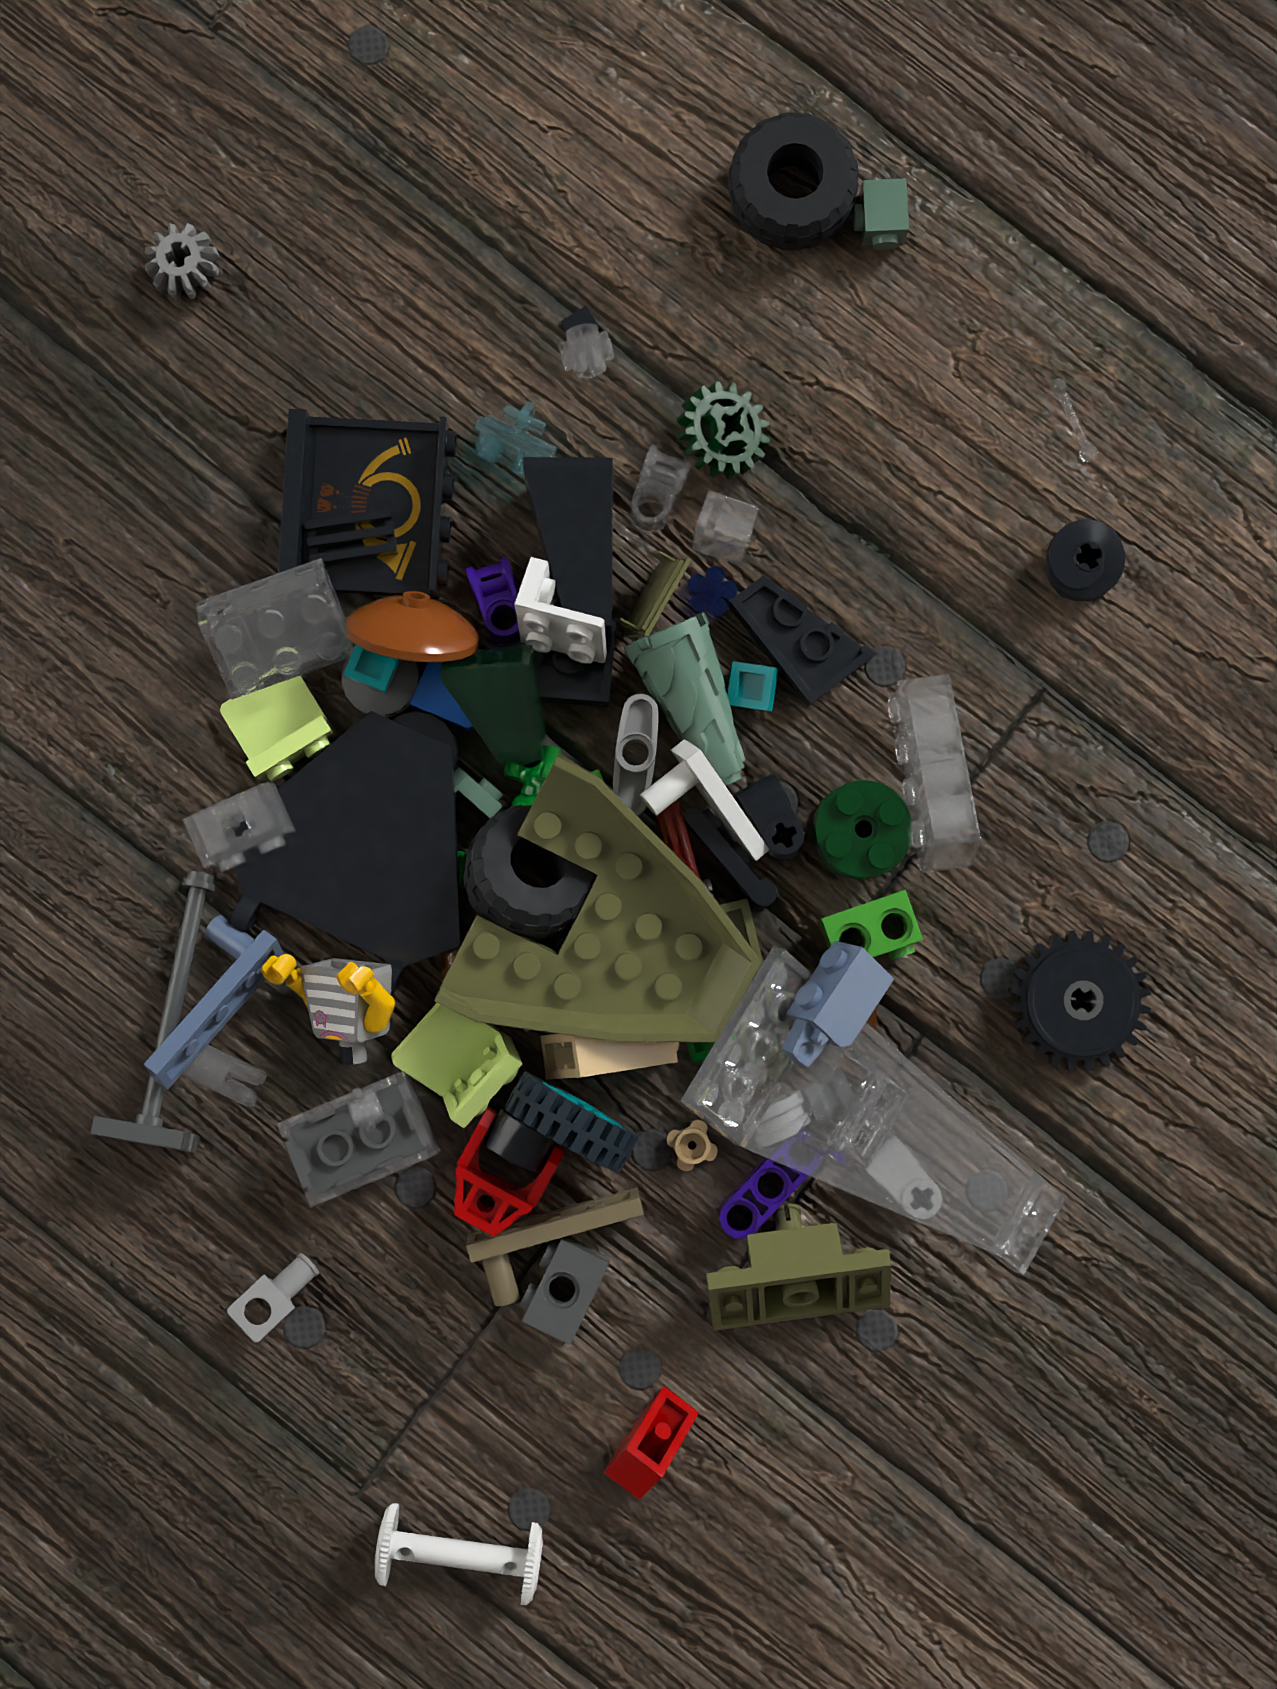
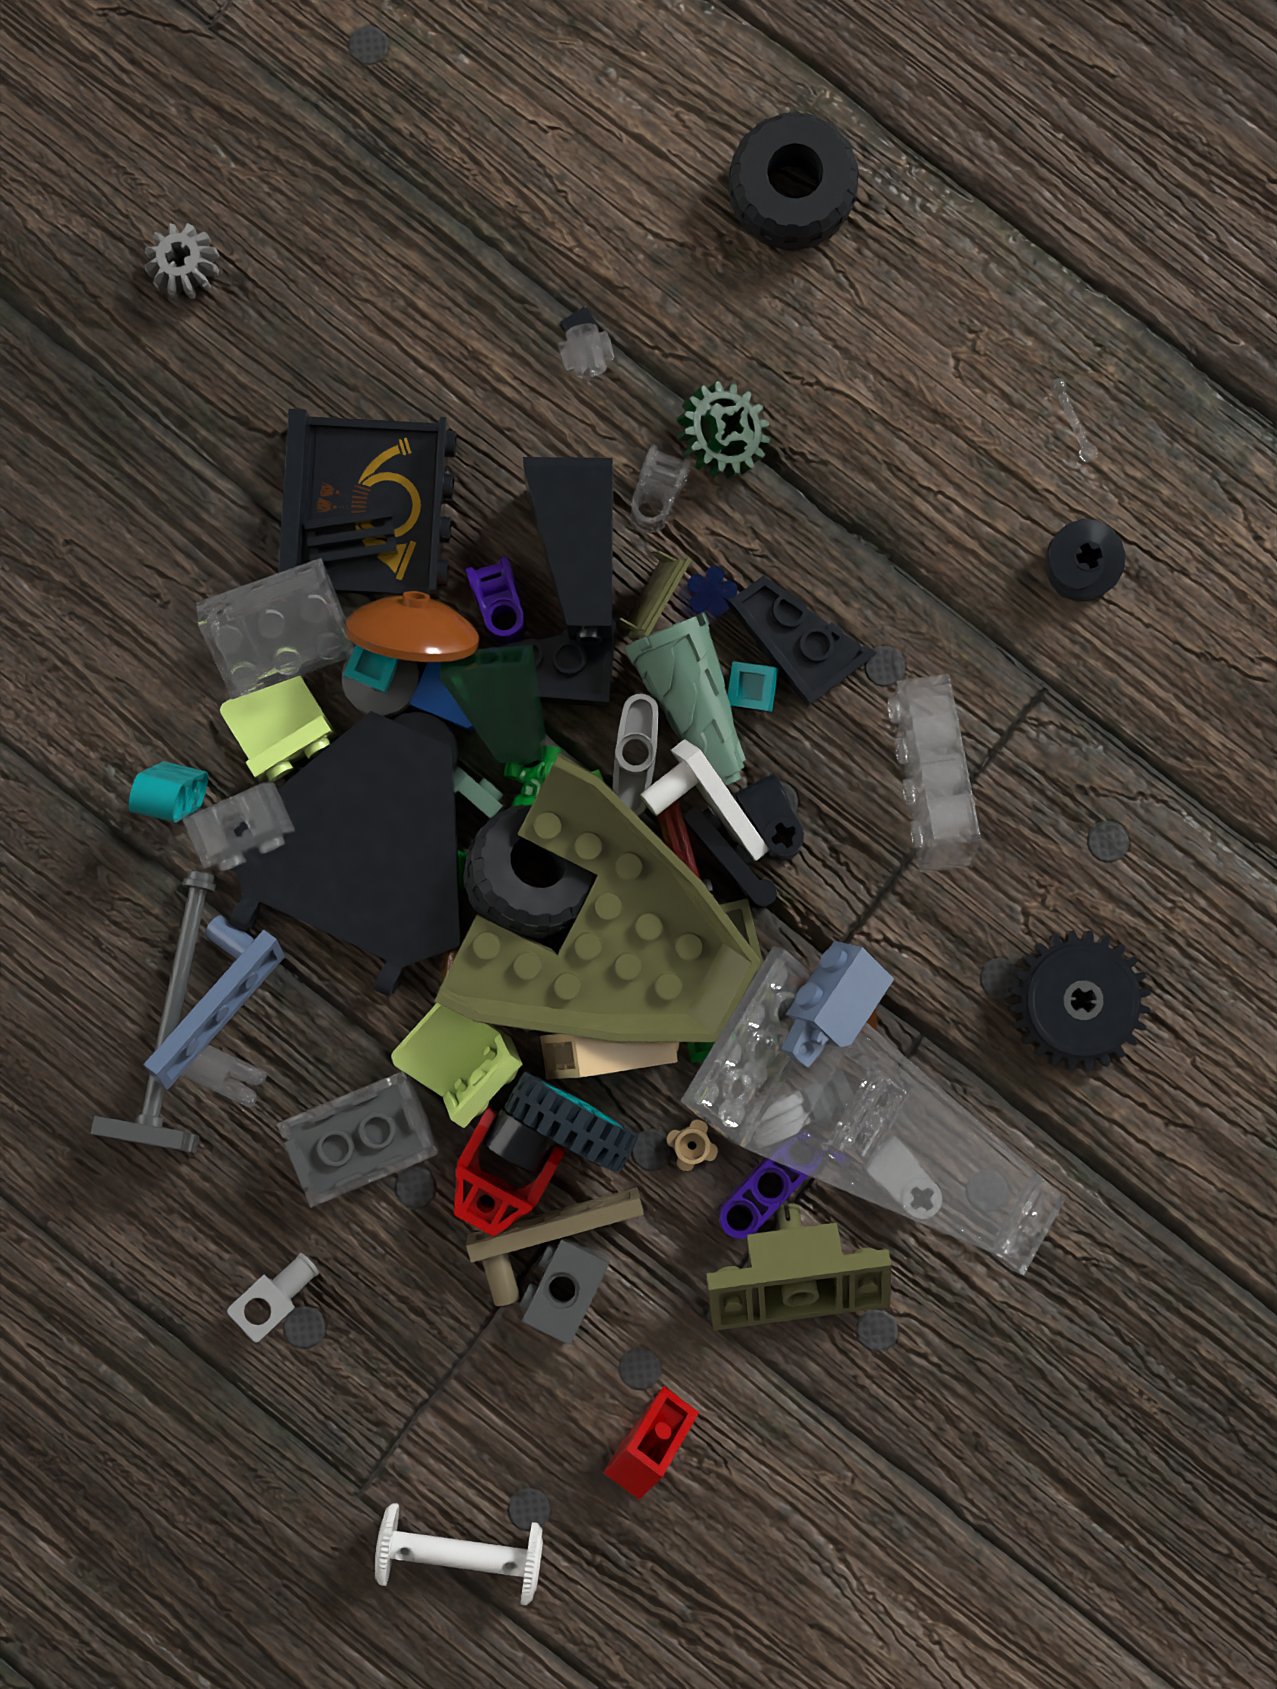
(168, 791): none -> teal beam
(343, 997): torso -> none
(365, 1108): clear plate -> none
(497, 434): clear light blue hips -> none
(555, 627): white bracket -> none
(724, 528): clear panel -> none
(868, 920): bright green brick -> none
(882, 213): sand green brick -> none
(886, 823): dark green wheel -> none

